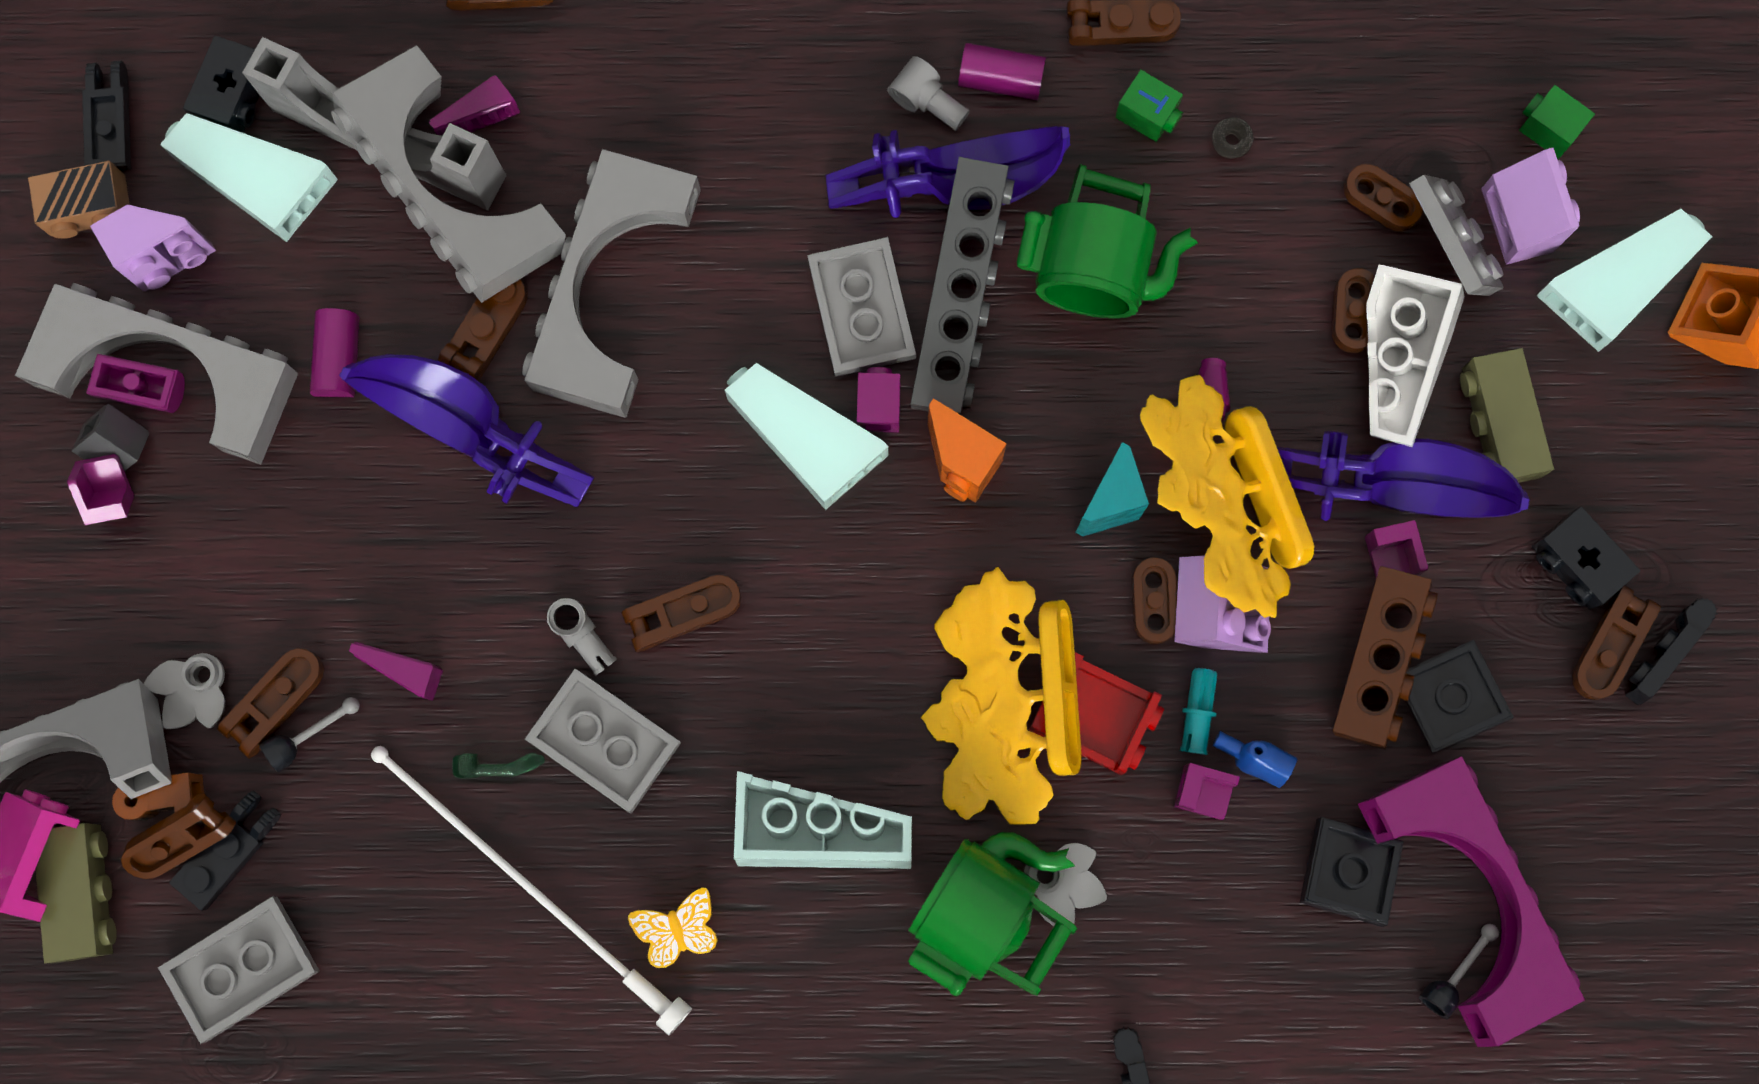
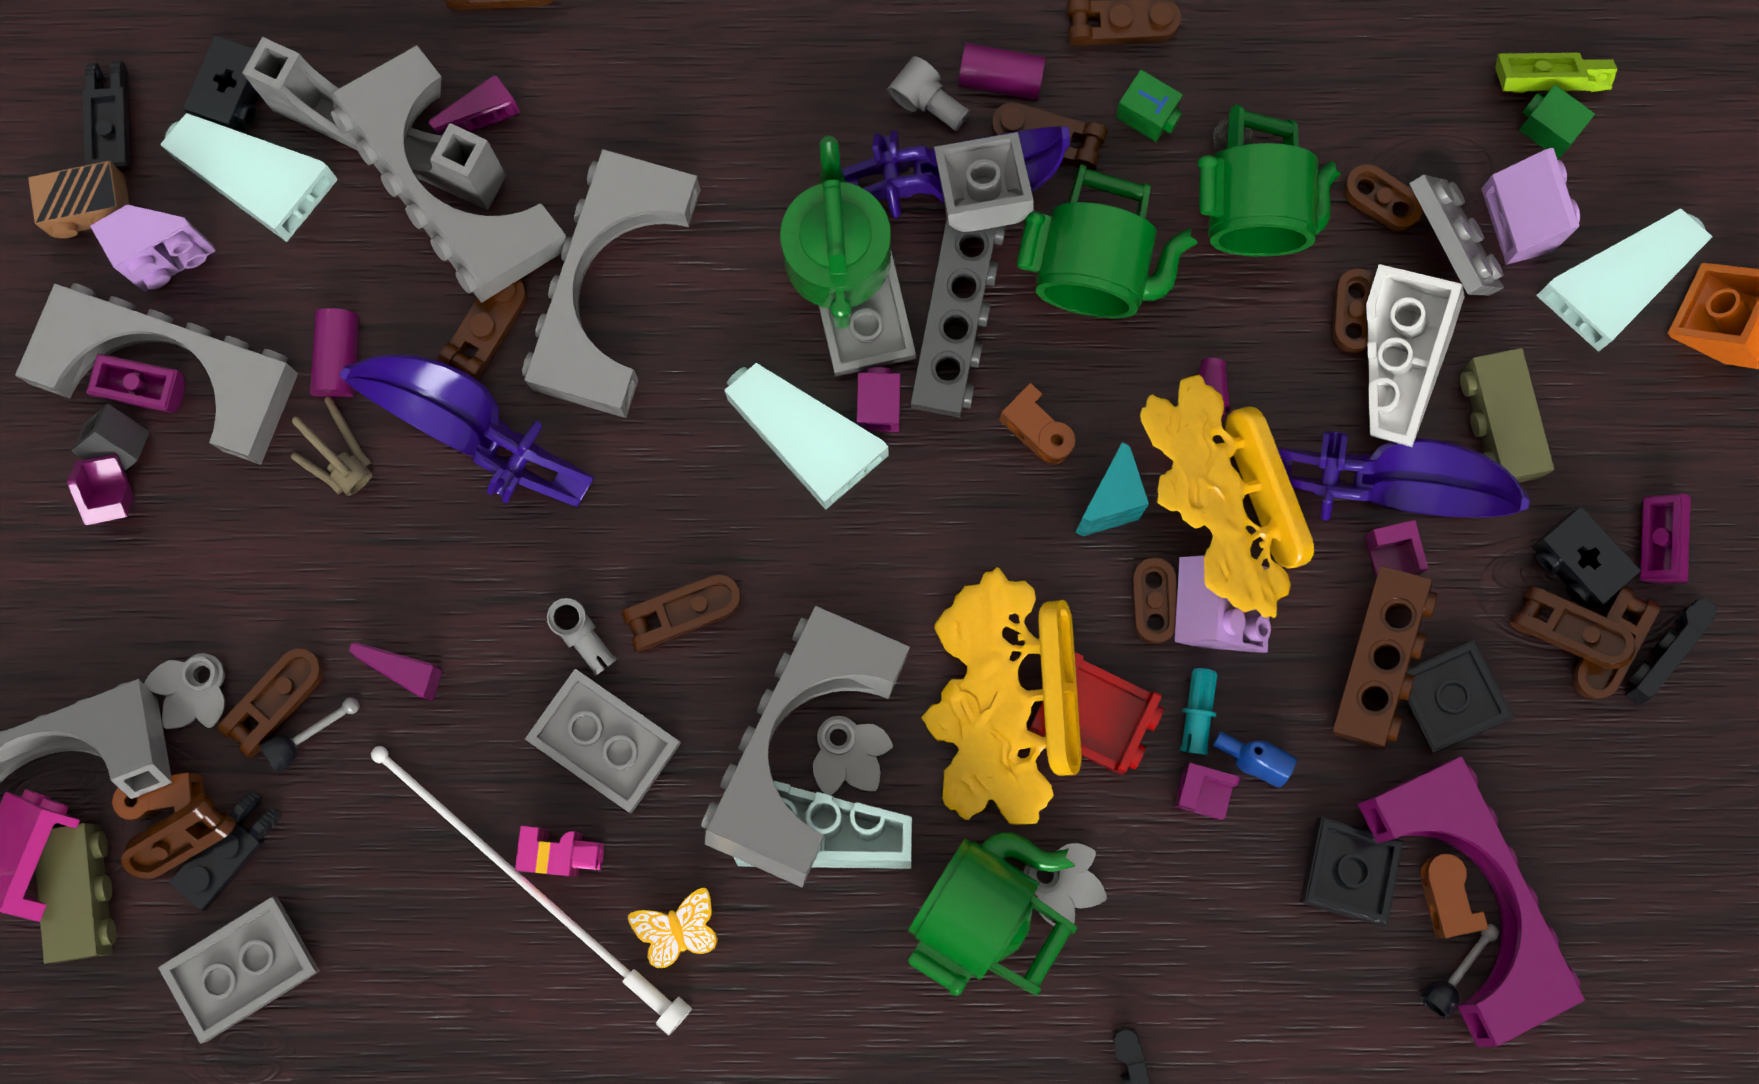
(347, 472): none -> dark tan plant
(467, 767): clear green piece -> none
(561, 858): none -> dark pink hips
(752, 816): none -> light grey arch
(836, 240): none -> green piece
(853, 760): none -> light grey plate
(963, 452): orange slope -> none
(984, 182): none -> light grey slope
(1019, 117): none -> reddish brown plate
(1036, 429): none -> dark orange leg
(1264, 194): none -> green piece
(1446, 897): none -> dark orange leg
(1543, 70): none -> lime hinge
(1575, 629): none -> reddish brown plate
(1665, 539): none -> magenta brick

